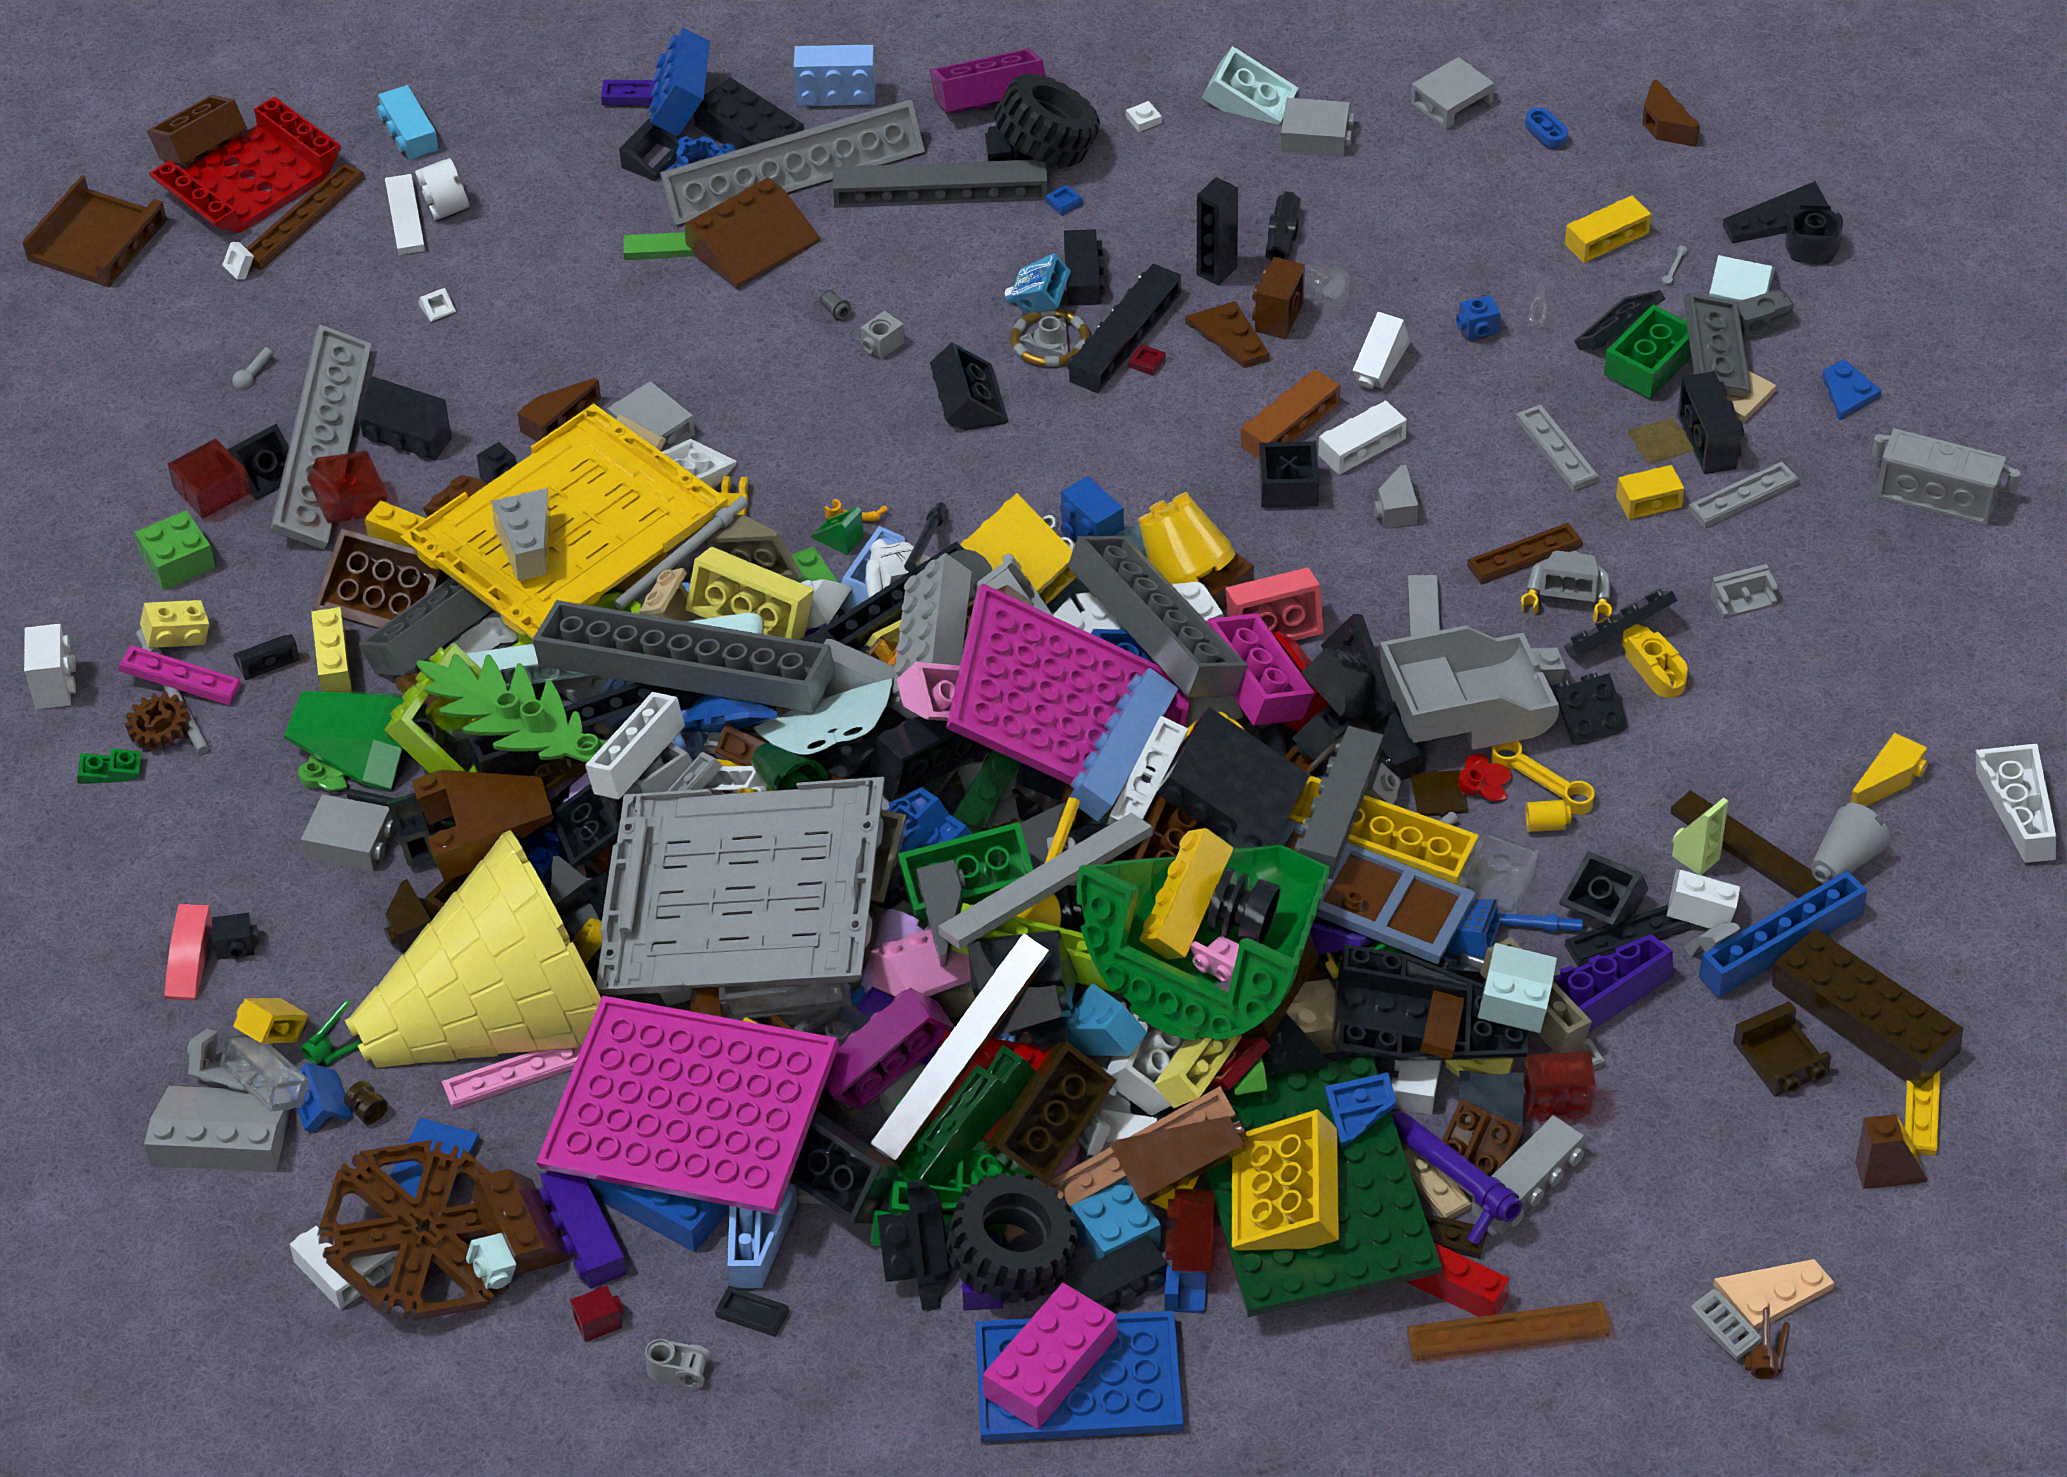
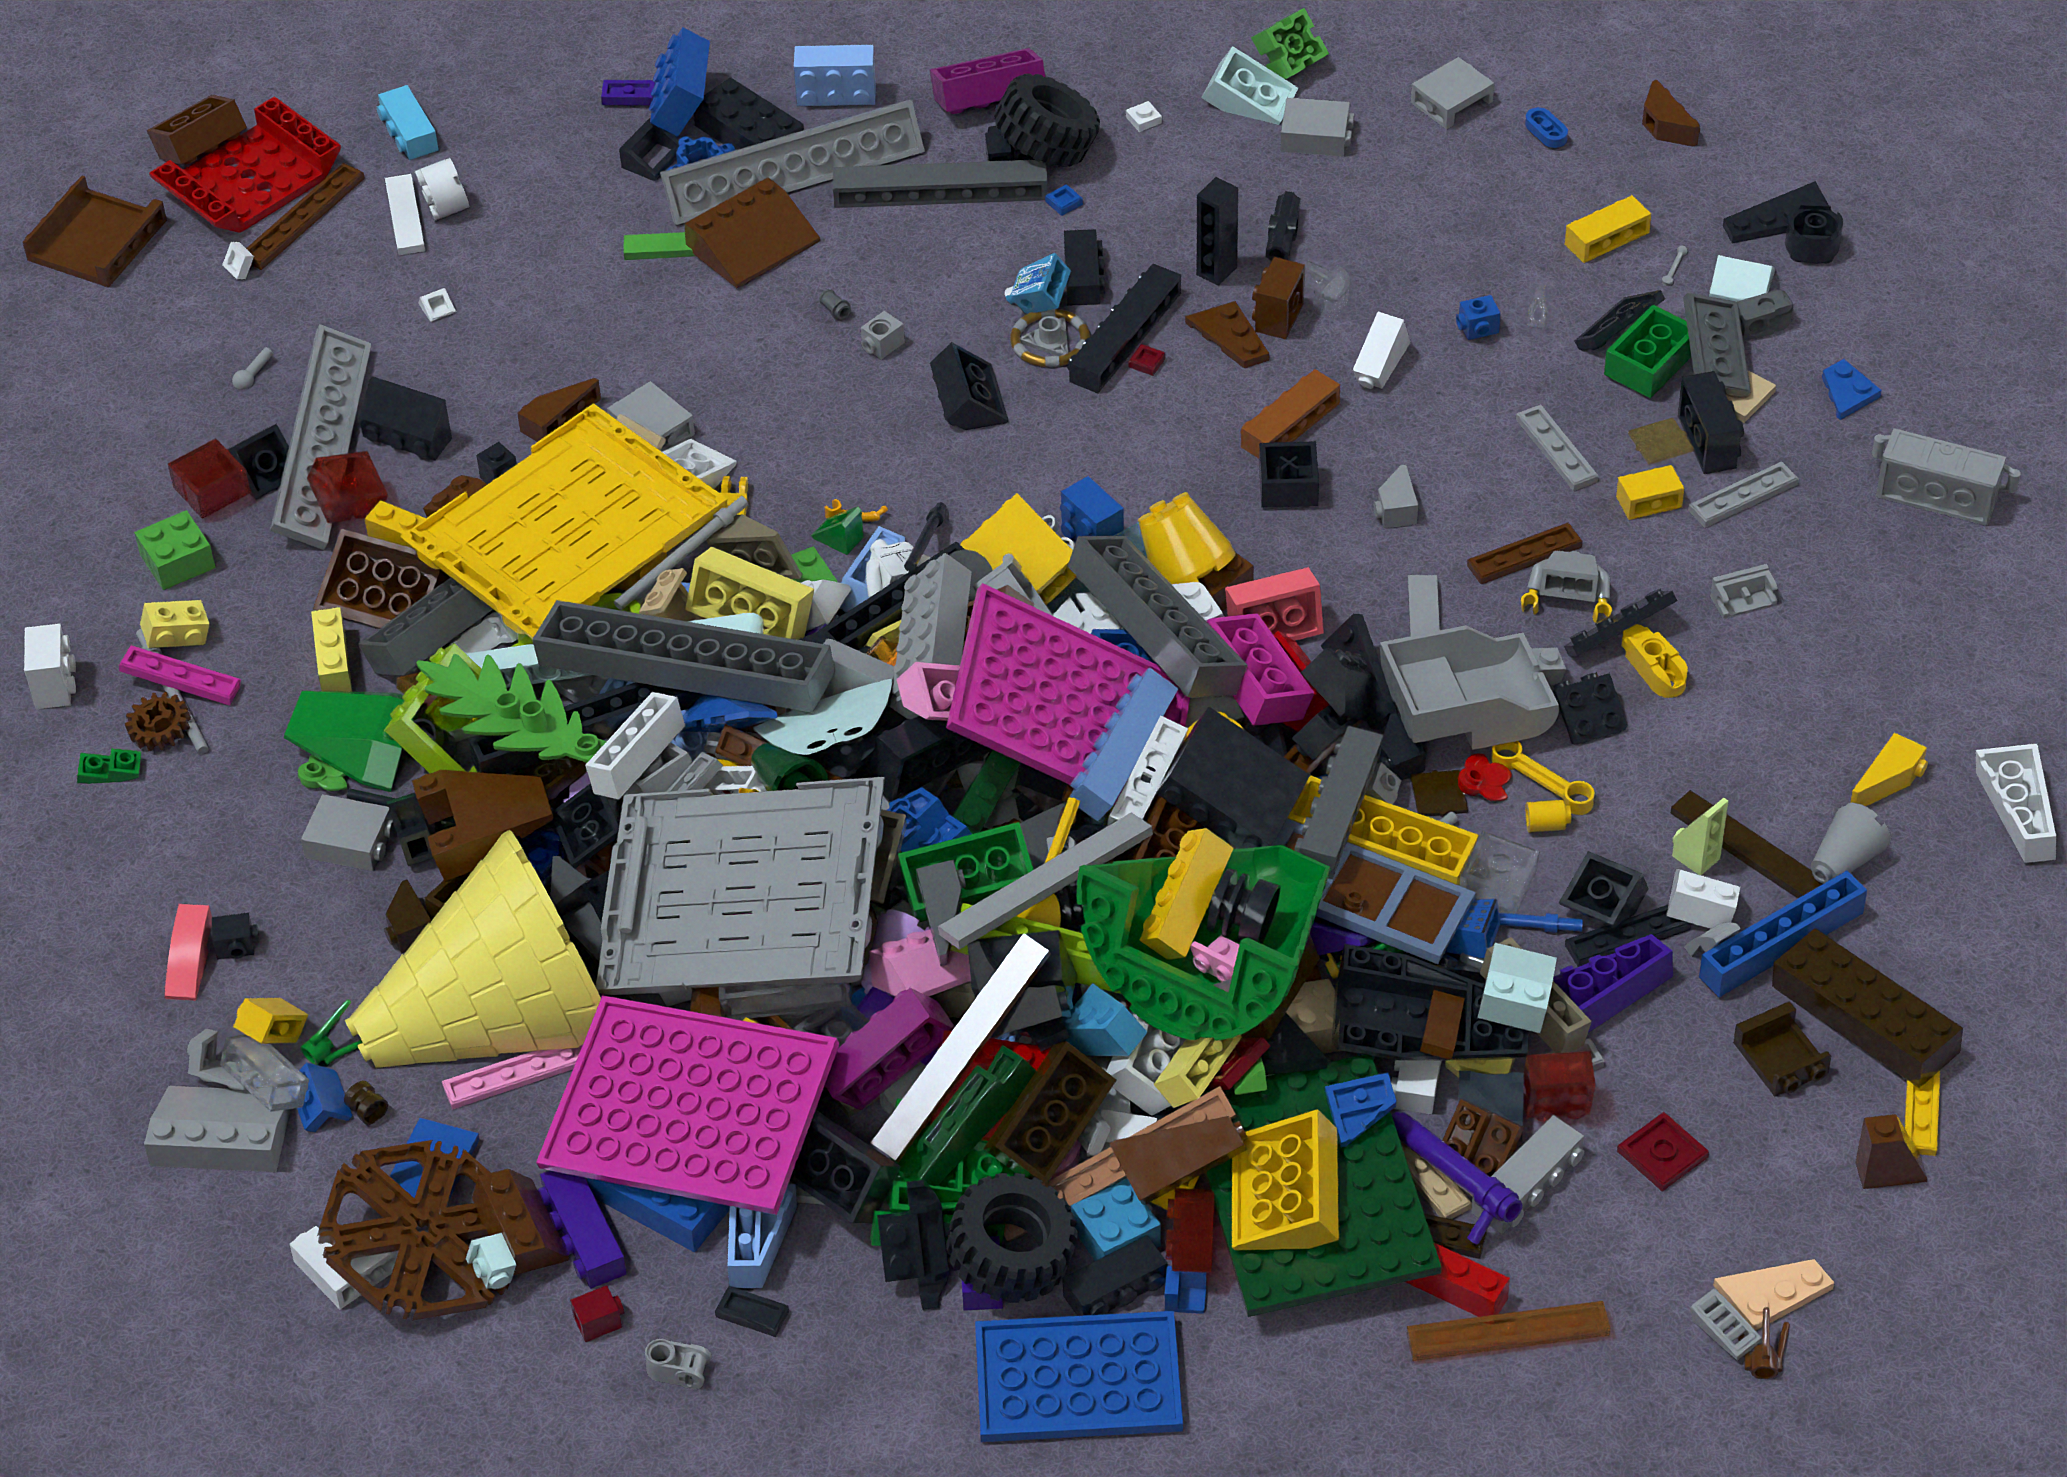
(267, 656): black panel -> none
(524, 531): light grey wedge -> none
(588, 939): yellow beam -> none
(1050, 1356): dark pink brick -> none
(1290, 44): none -> bright green brick
(1362, 437): white brick -> none
(1663, 1151): none -> dark red tile

